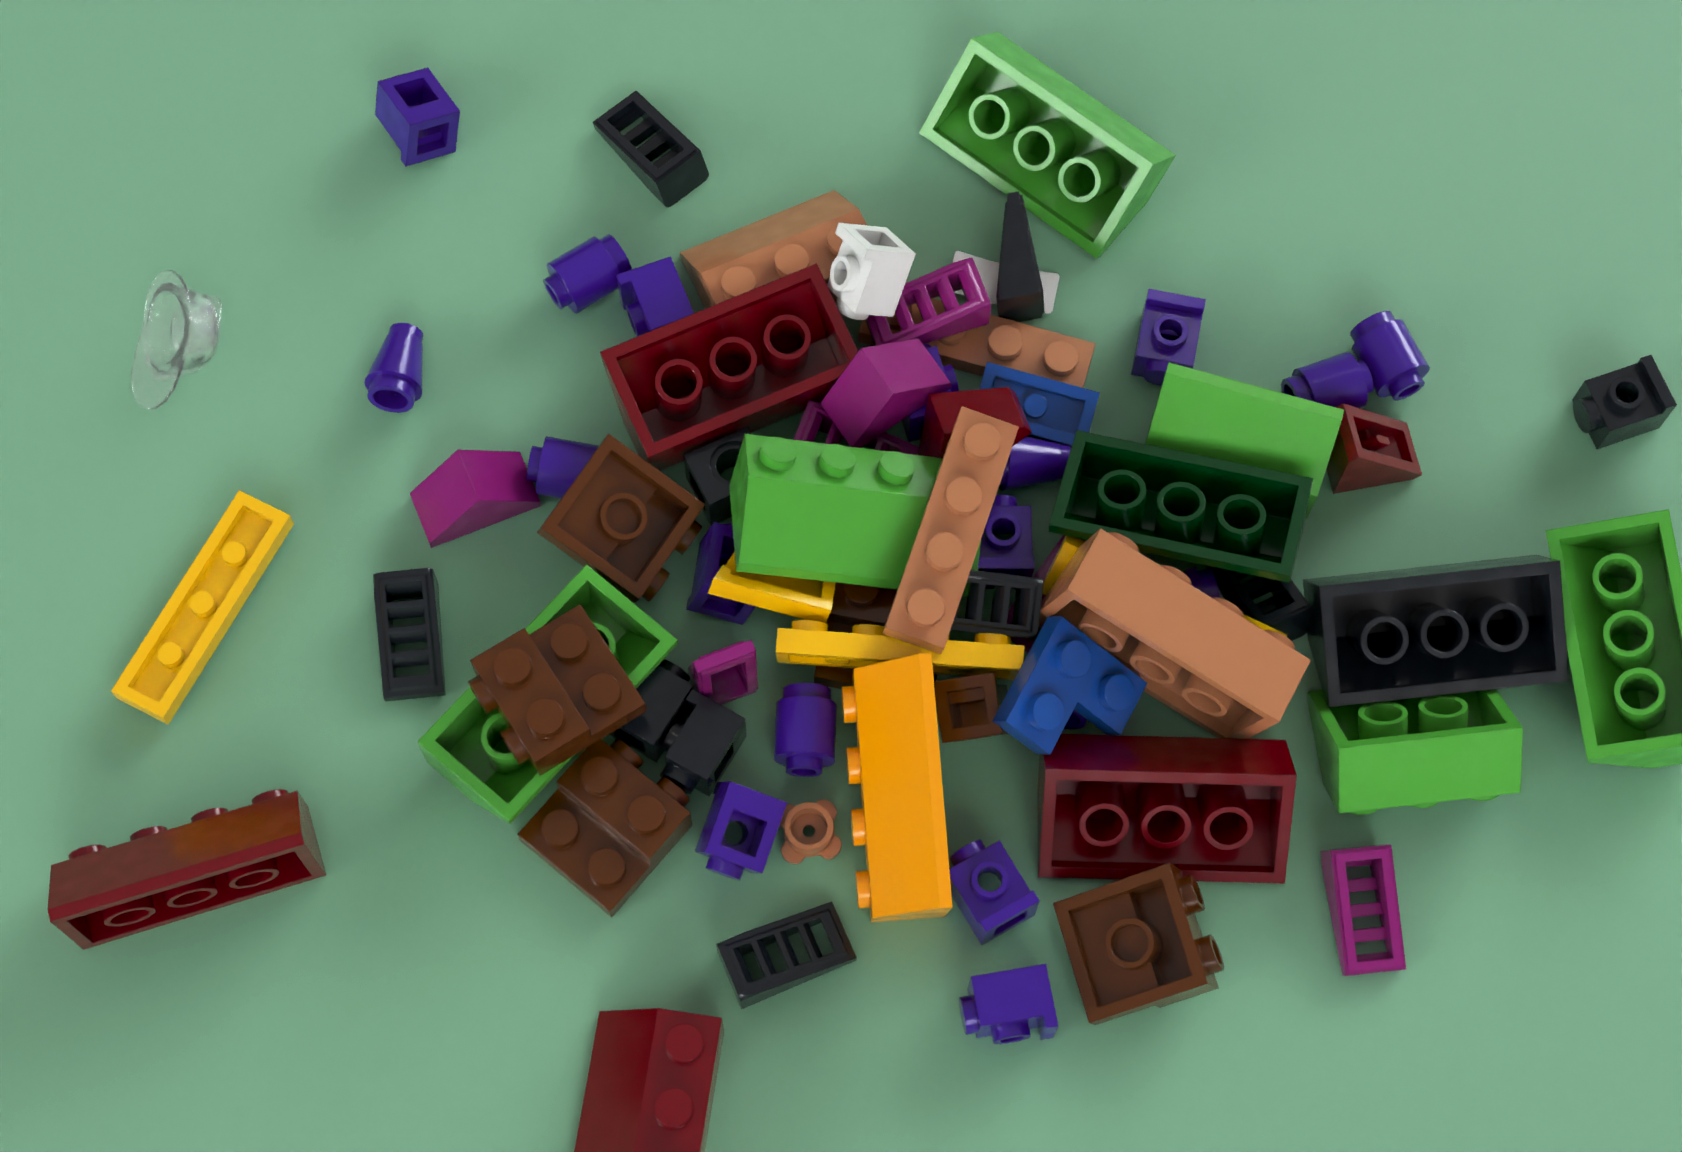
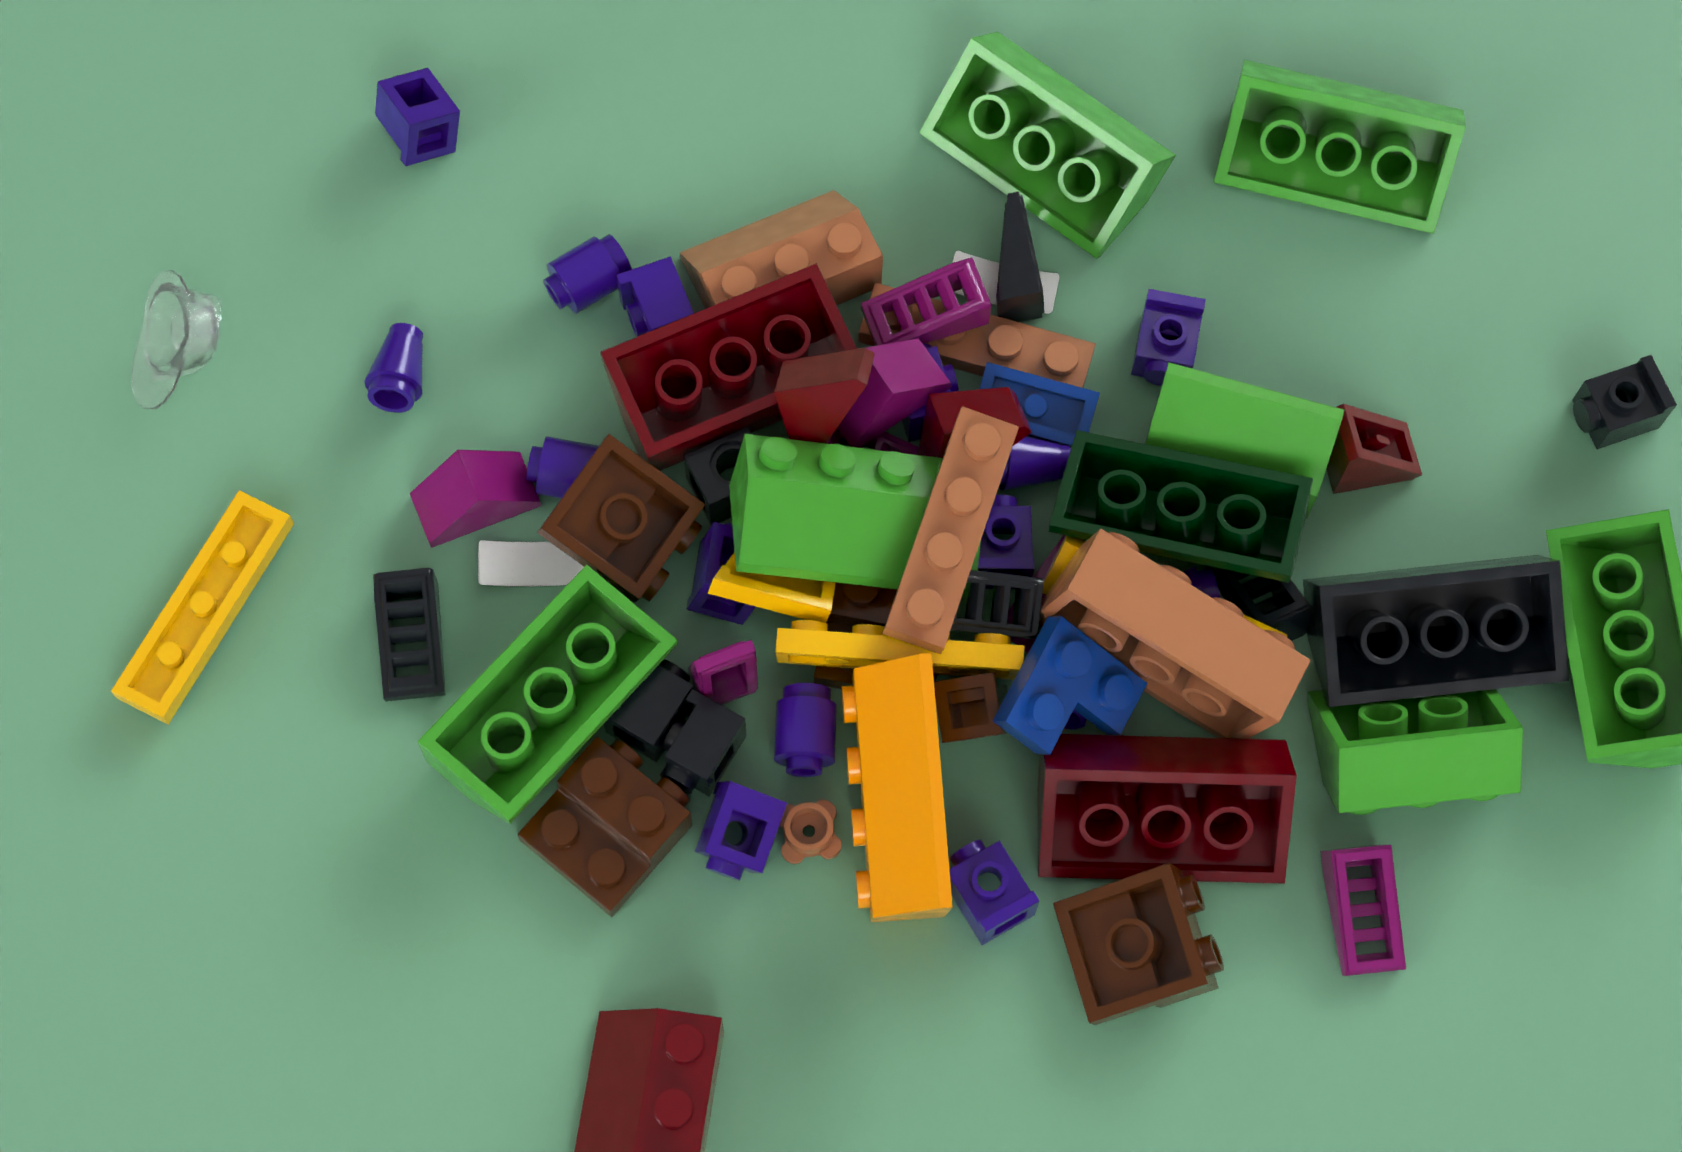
(184, 869): dark red slope -> none
(524, 564): none -> white sticker
(555, 690): reddish brown plate -> none
(672, 174): black slope -> none
(751, 992): black slope -> none
(820, 391): none -> dark red slope
(869, 271): white brick -> none
(1009, 1005): dark purple brick -> none
(1332, 381): dark purple brick -> none
(1340, 146): none -> bright green slope
(1390, 355): dark purple brick -> none

